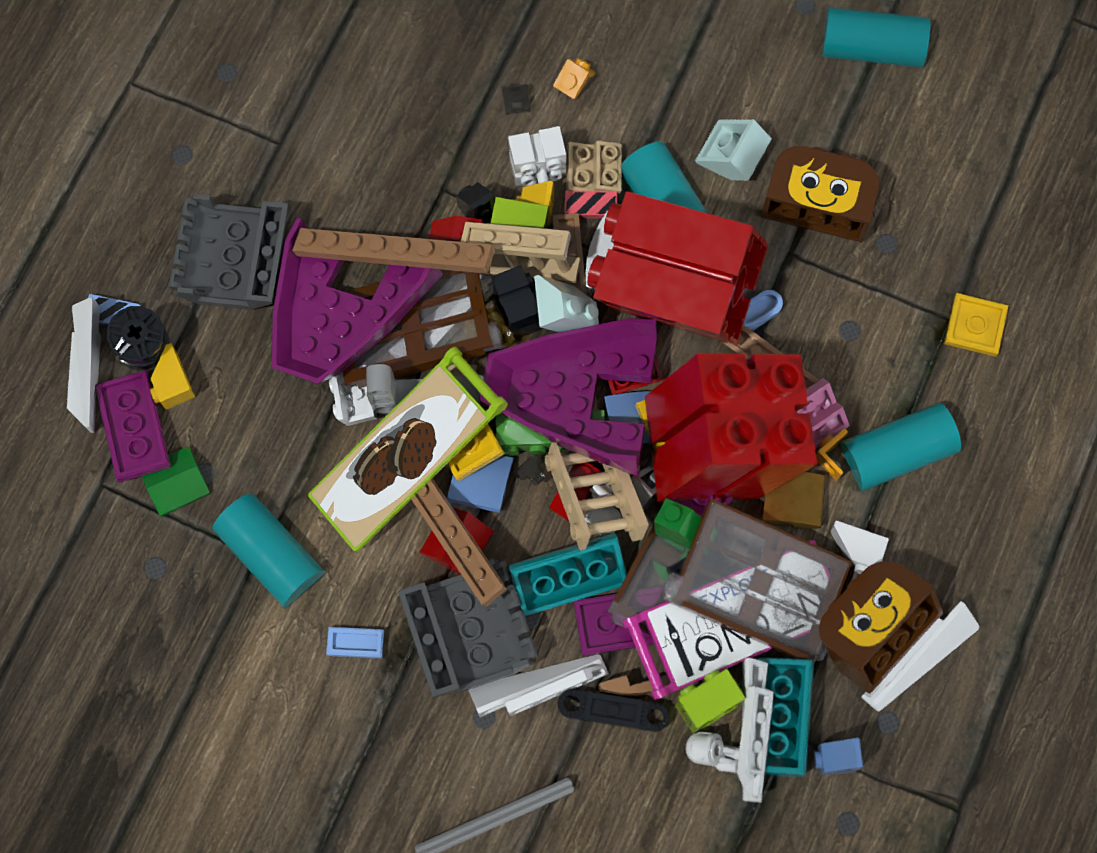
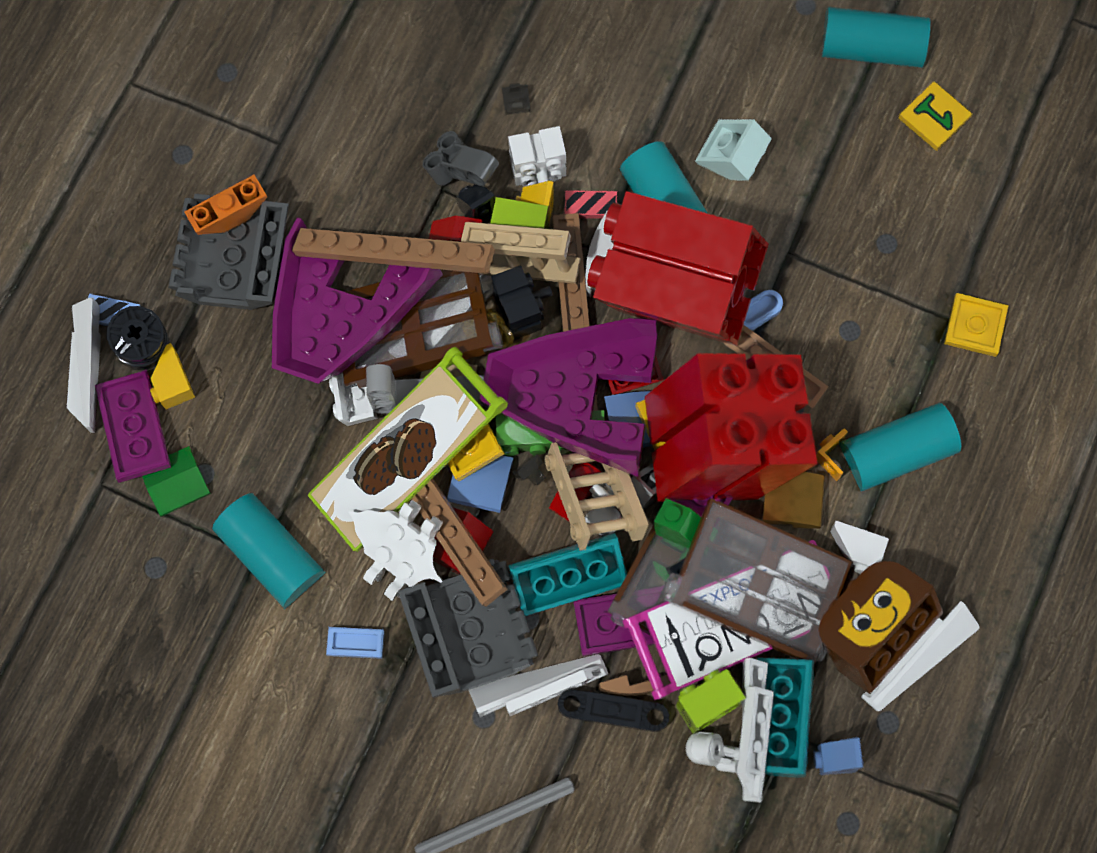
(227, 208): none -> orange slope
(397, 546): none -> white animal
(459, 162): none -> dark grey piece
(563, 306): light aqua slope -> none
(573, 77): light orange bracket -> none
(593, 166): tan slope -> none
(822, 192): reddish brown brick -> none
(825, 413): bright pink slope -> none
(935, 116): none -> yellow tile

